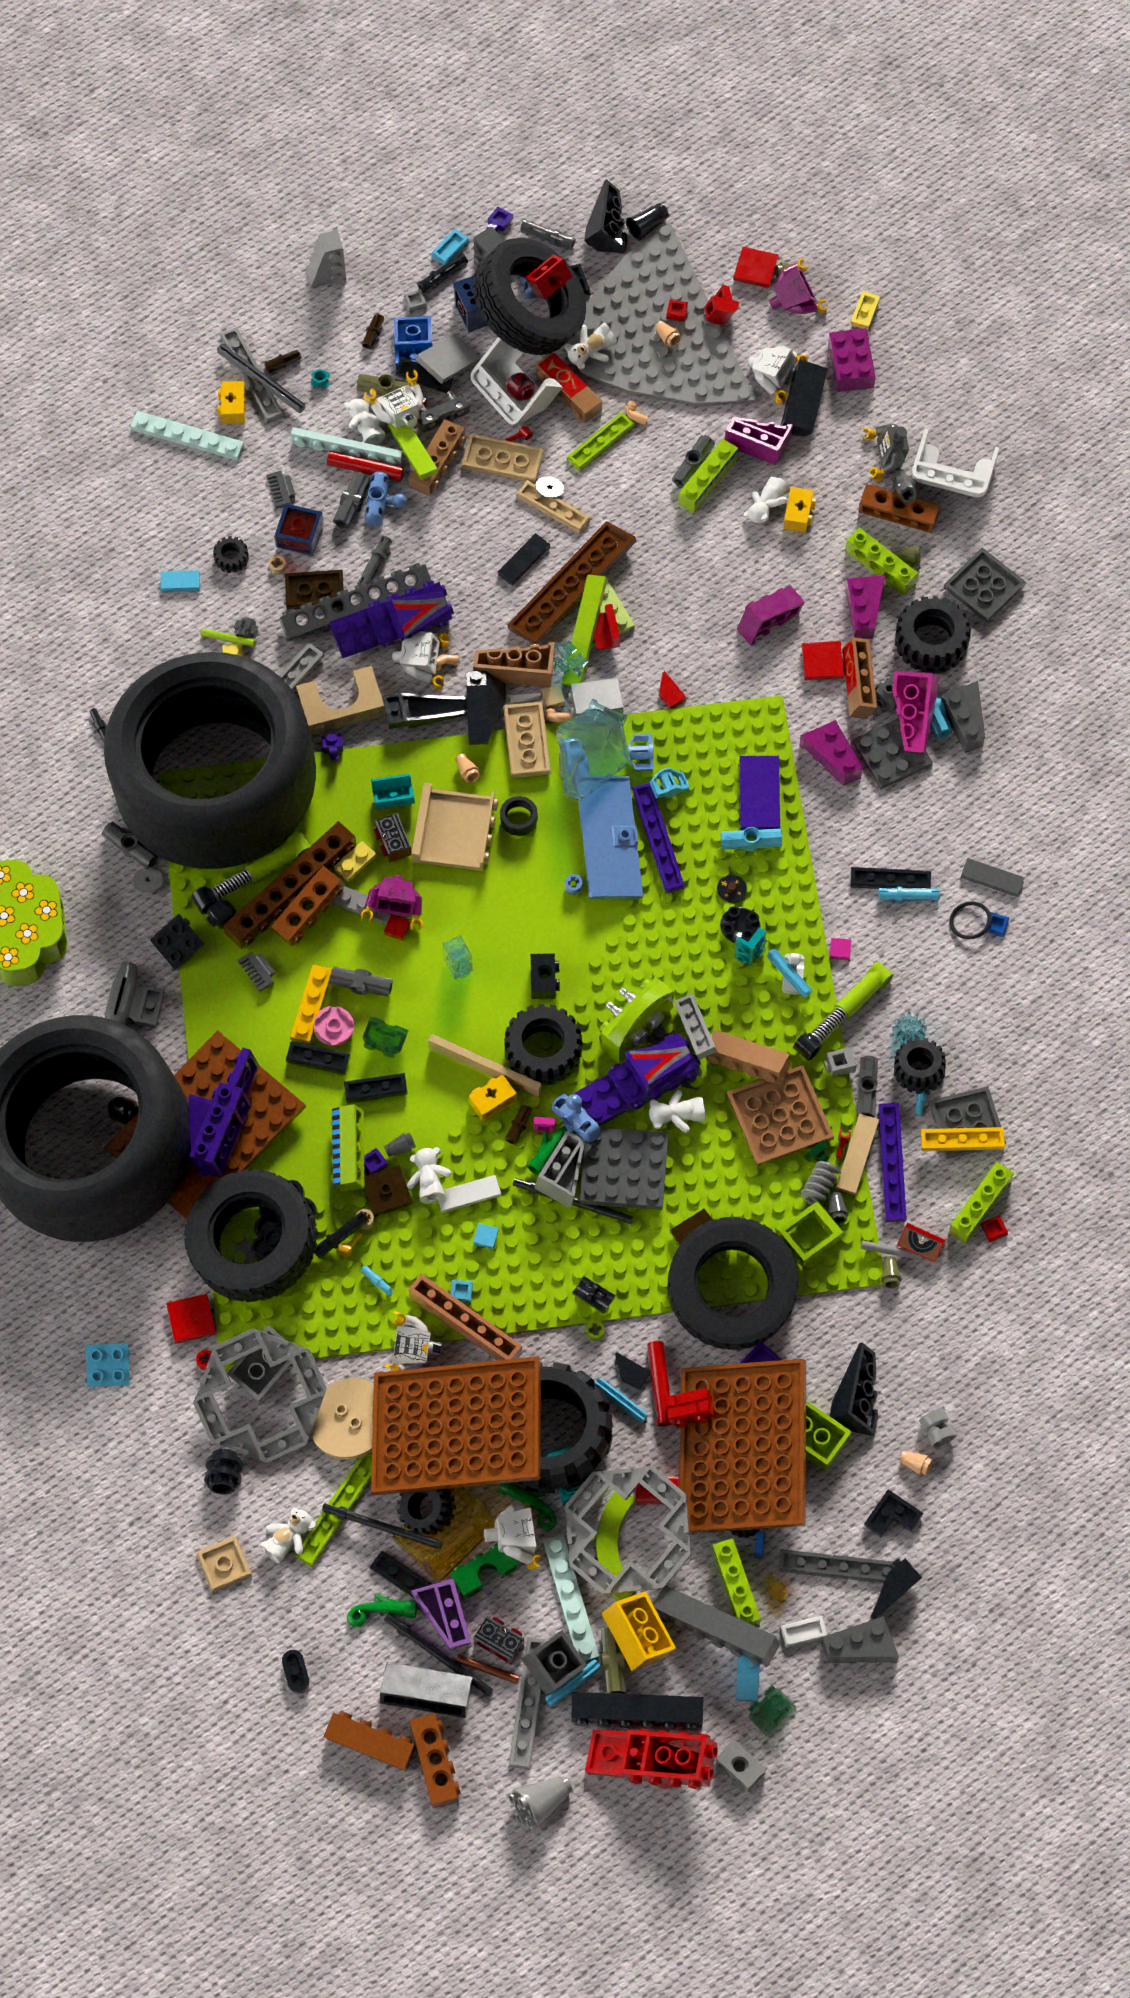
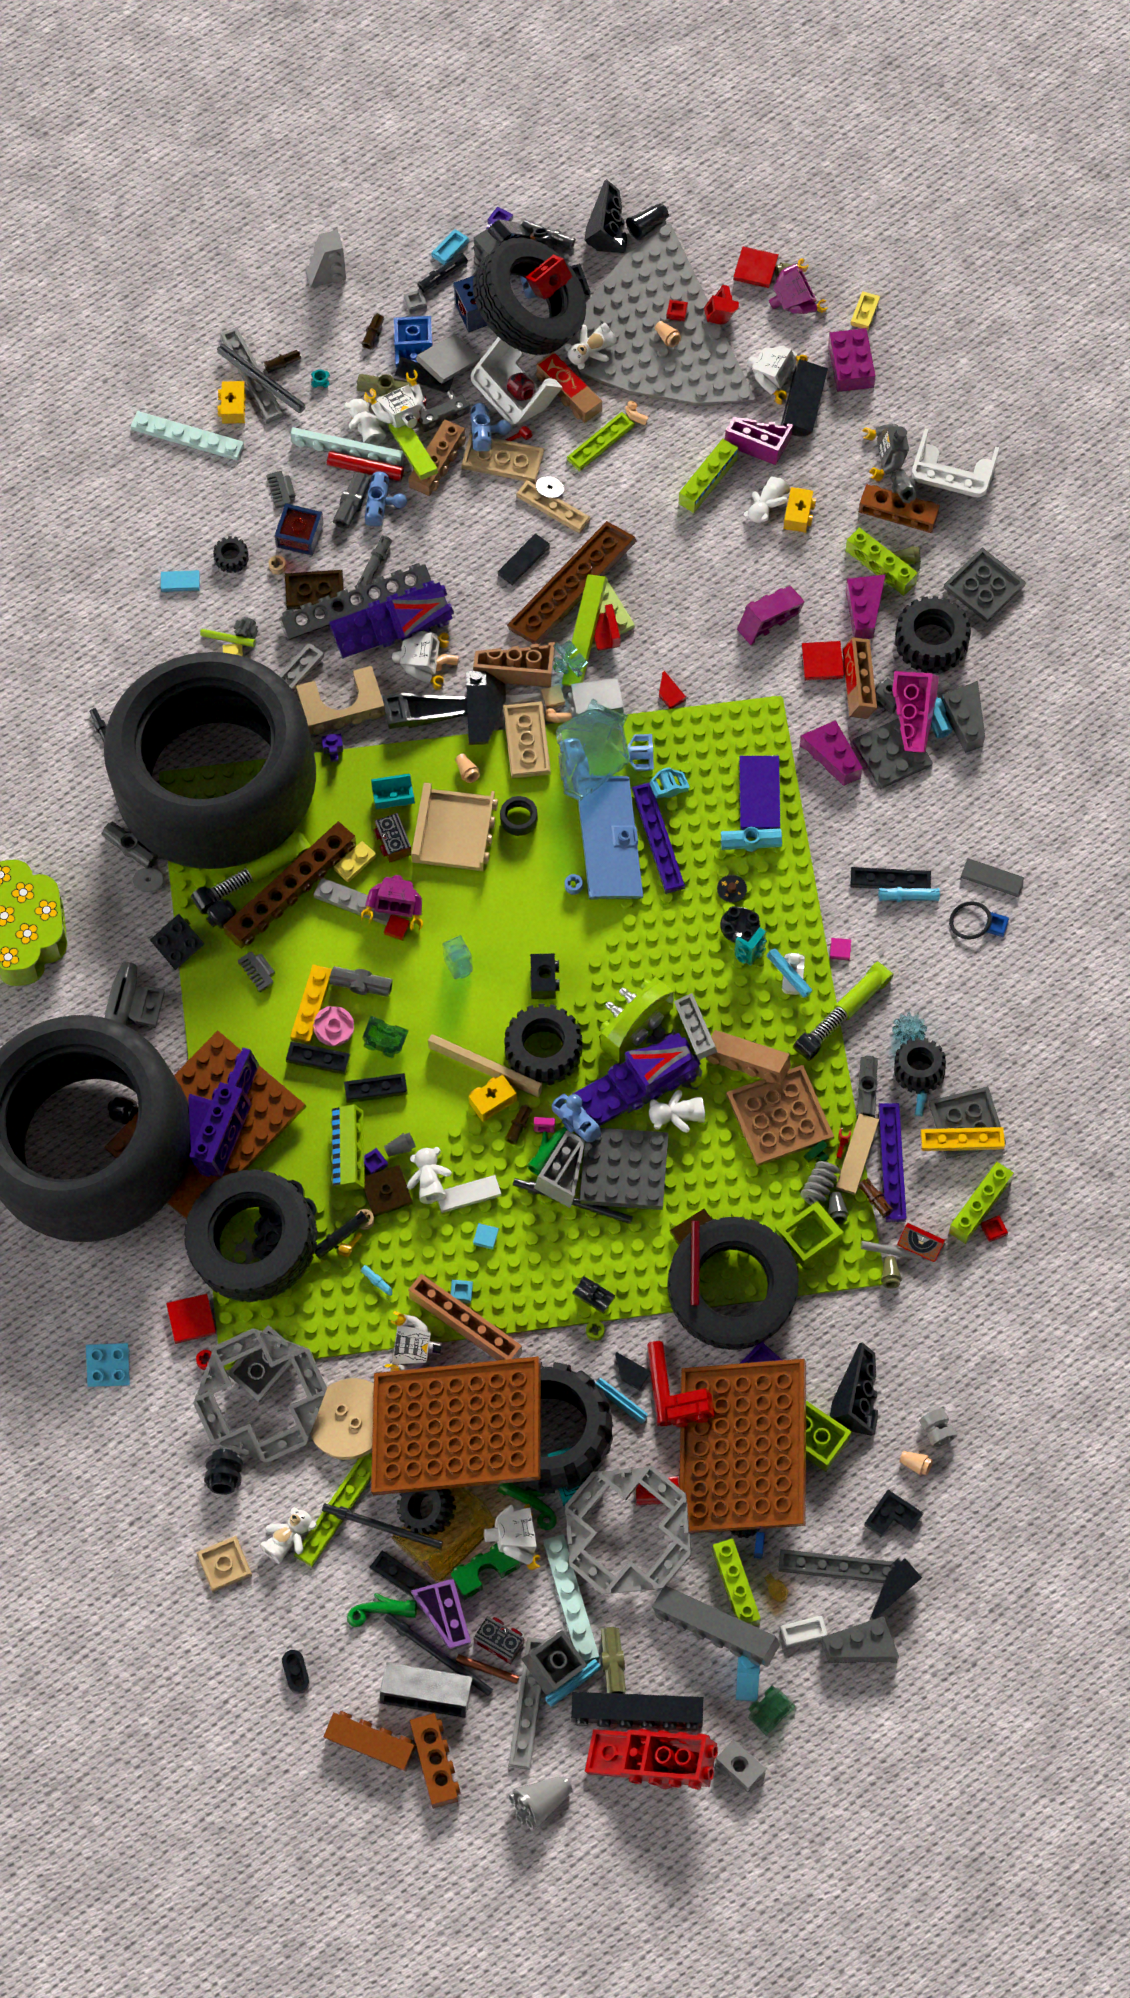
(309, 895): dark orange brick -> none
(482, 429): none -> medium blue piece
(503, 230): none -> black beam
(543, 236): none -> black head
(608, 1536): lime tile -> none
(638, 1631): yellow brick -> none
(695, 1255): none -> dark red bar
(698, 453): dark grey piece -> none
(843, 1057): light grey brick -> none
(875, 1198): none -> reddish brown pin

